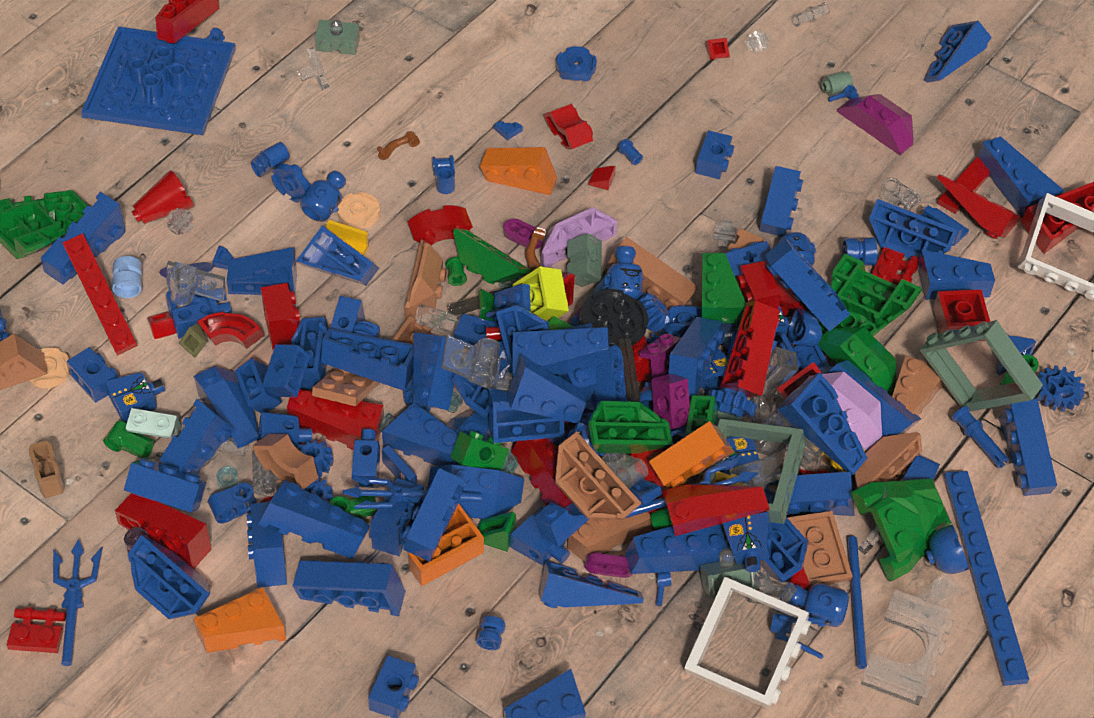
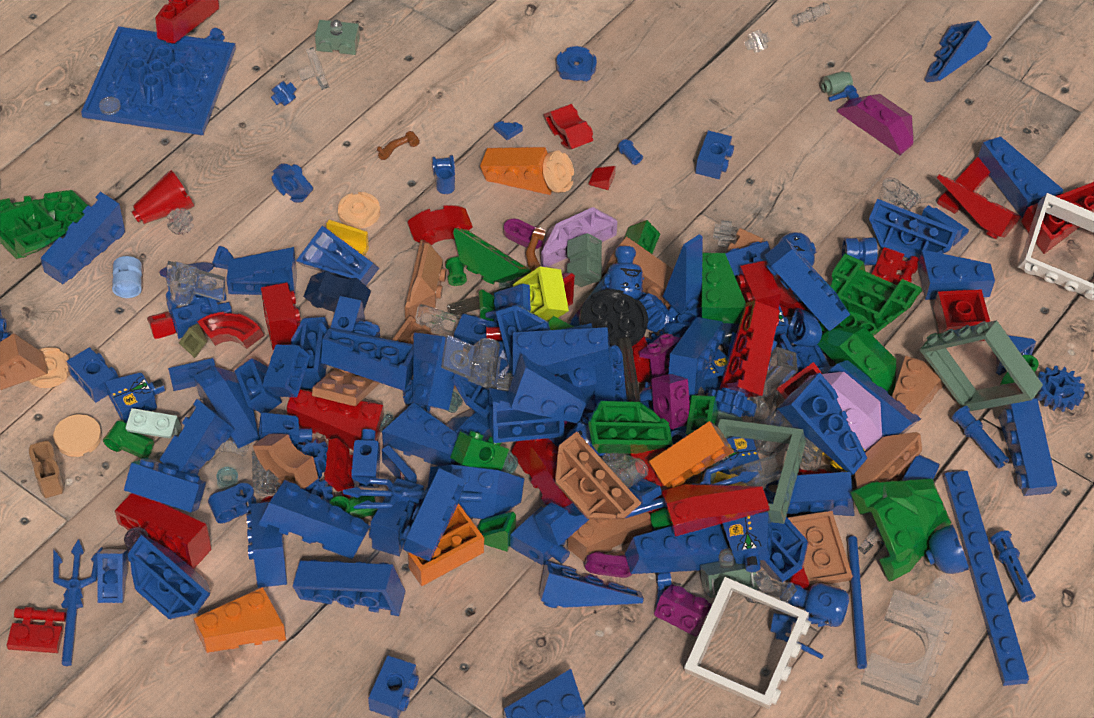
(77, 435): none -> light nougat tile
(100, 294): red plate -> none
(109, 105): none -> clear piece
(112, 575): none -> blue arch
(183, 375): none -> blue plate
(269, 159): blue beam -> none
(283, 93): none -> blue gear
(323, 197): blue piece -> none
(325, 290): none -> dark blue brick
(339, 466): none -> red plate
(492, 629): blue wheel -> none
(558, 171): none -> light nougat tile
(644, 235): none -> green panel
(683, 609): none -> magenta bracket
(686, 279): none -> blue wedge
(717, 48): red slope -> none
(781, 201): blue wedge -> none
(1009, 555): none -> blue pin

